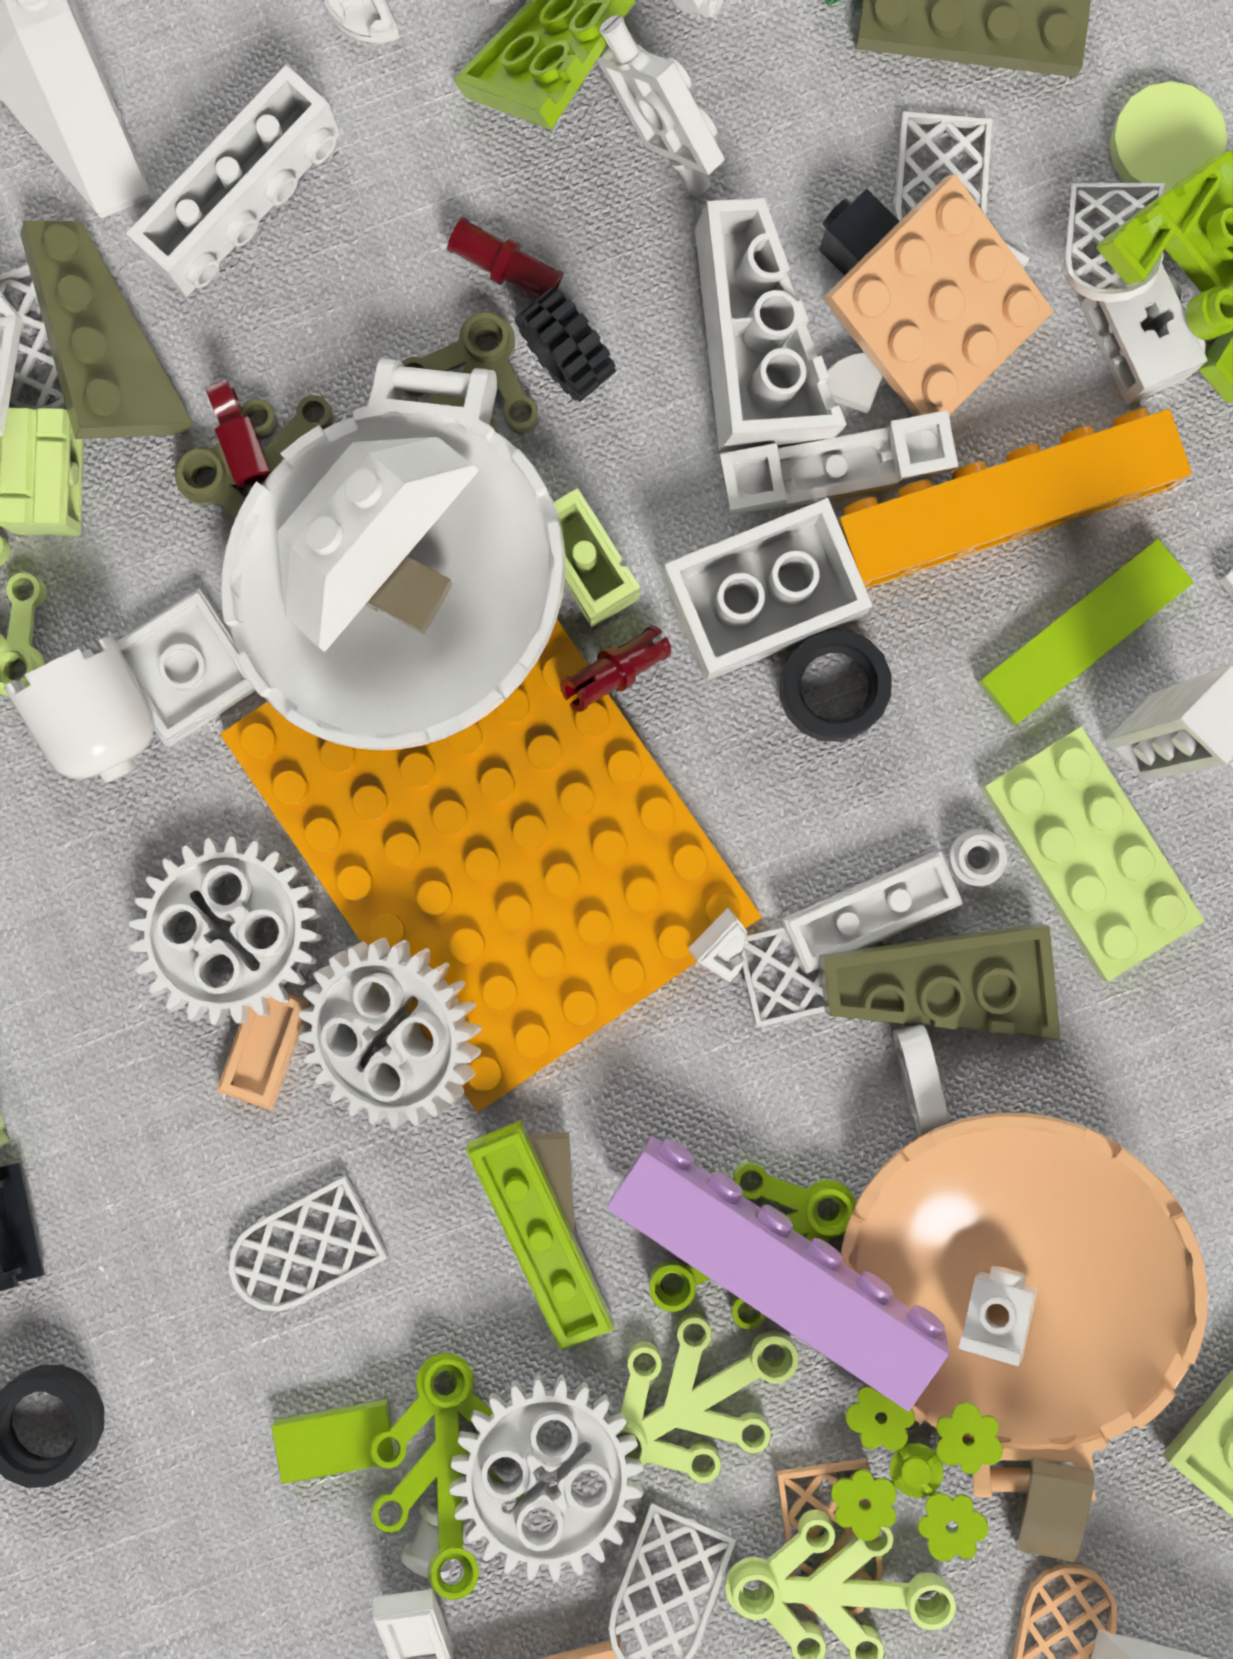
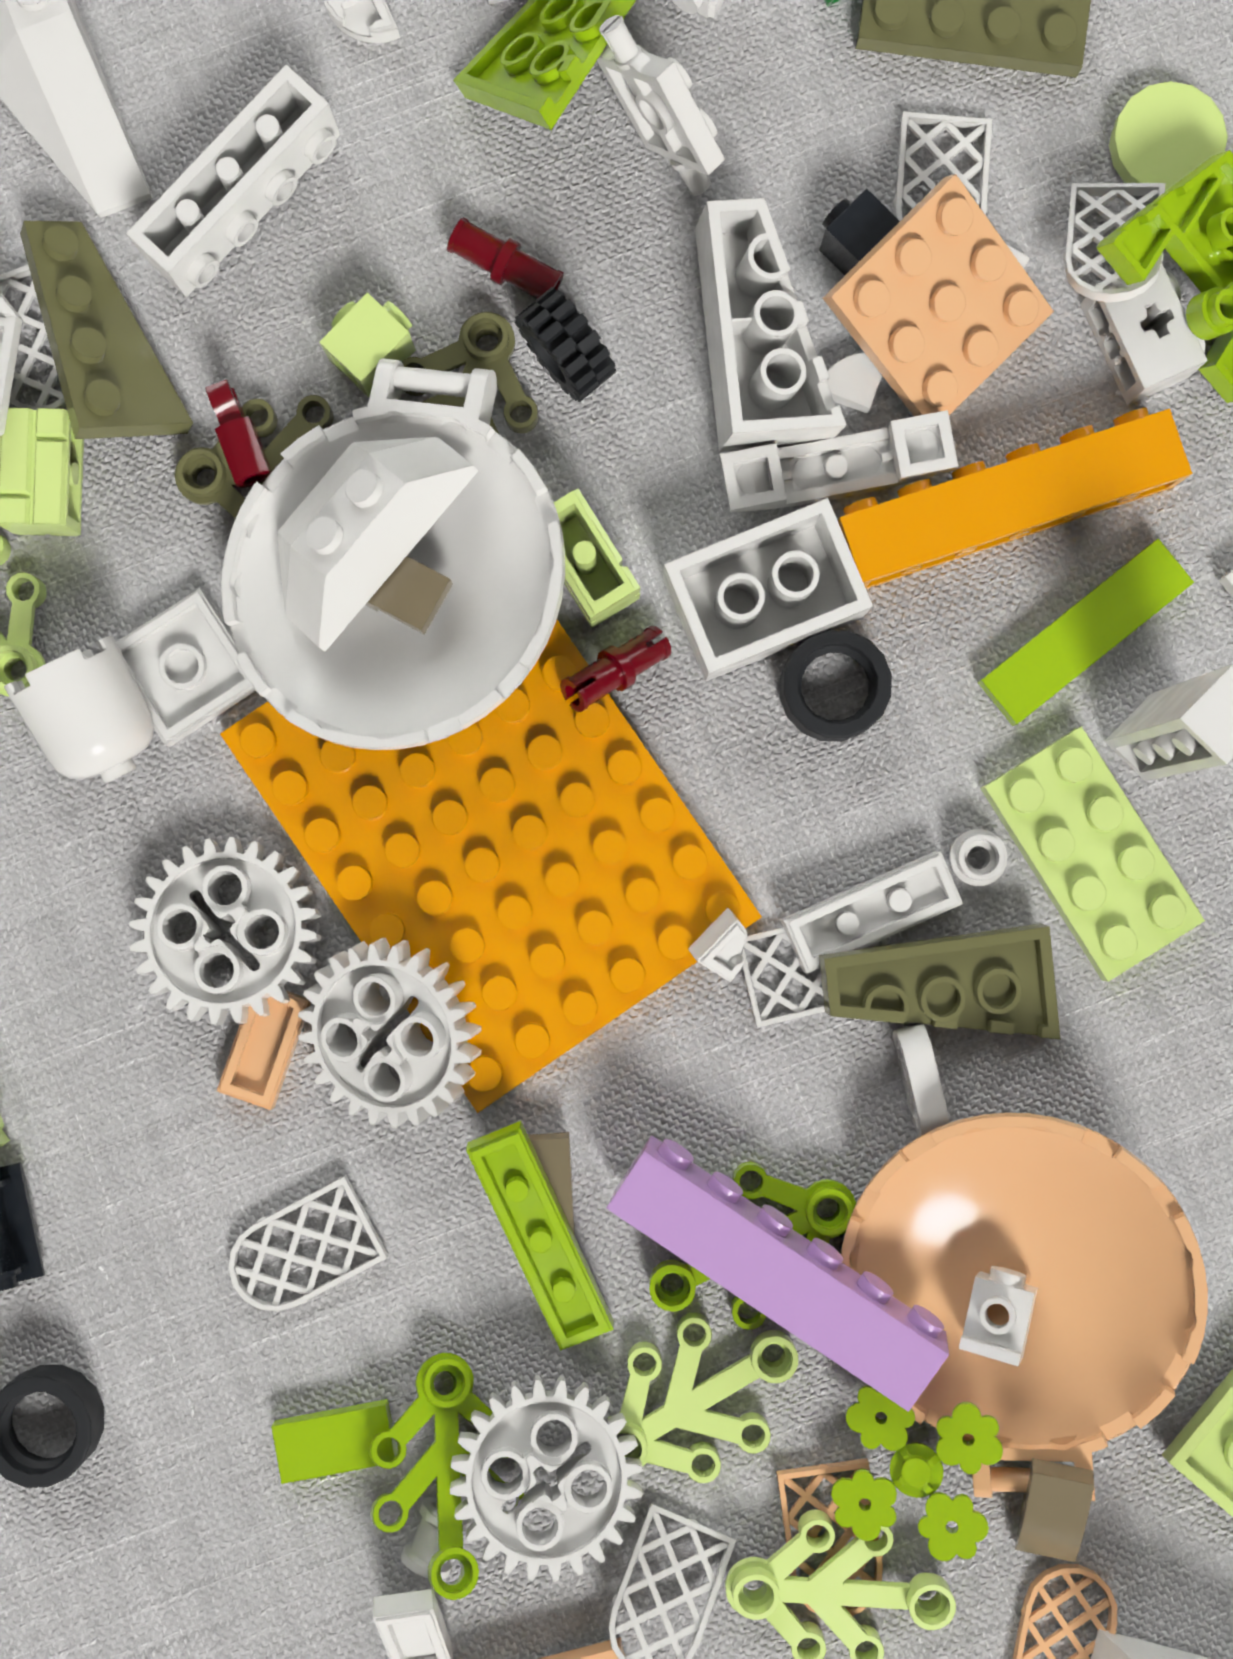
(363, 336): none -> yellowish green brick

